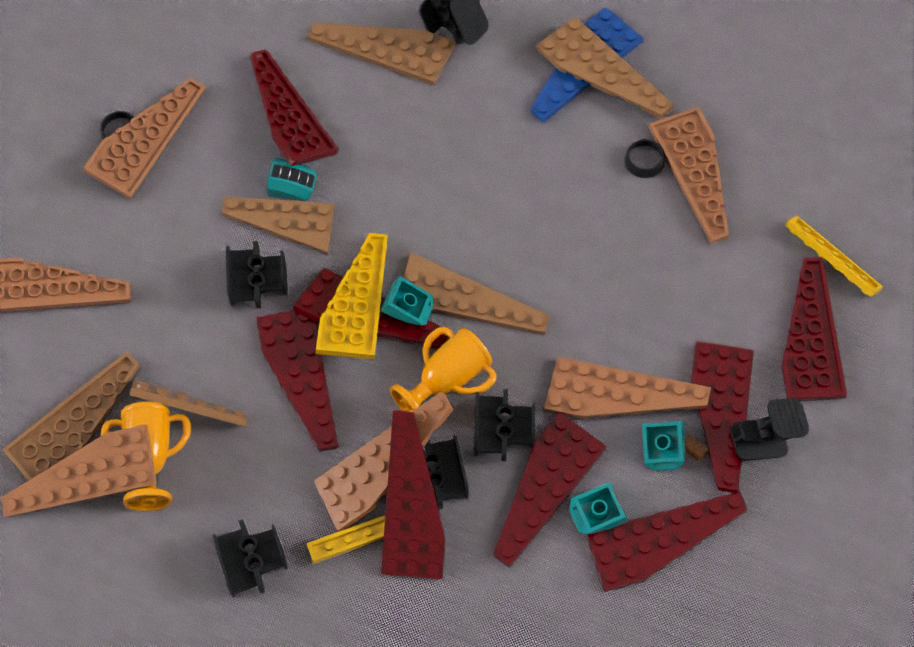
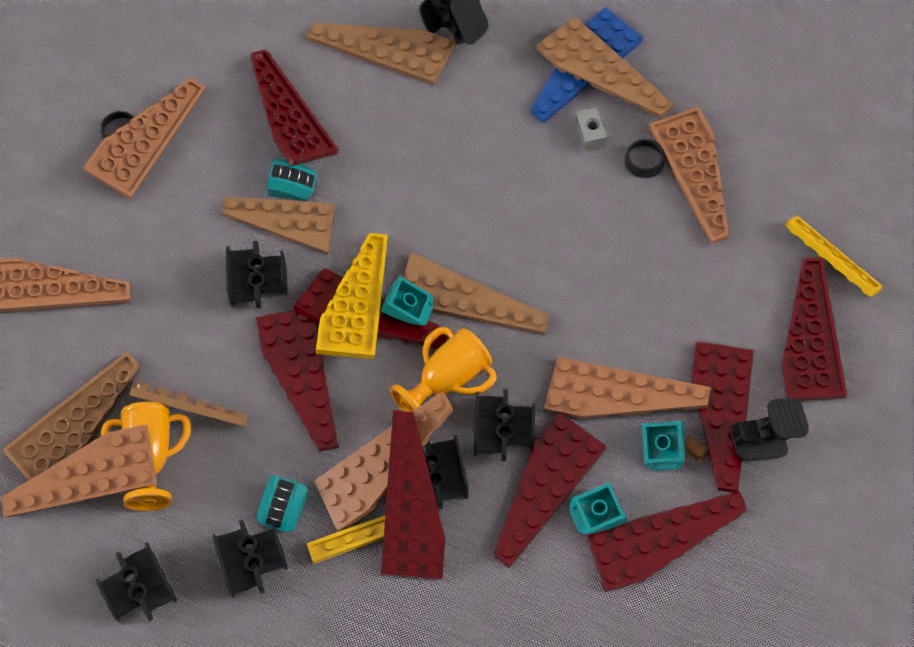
(148, 578): none -> black piece
(282, 503): none -> teal slope
(587, 120): none -> light grey brick

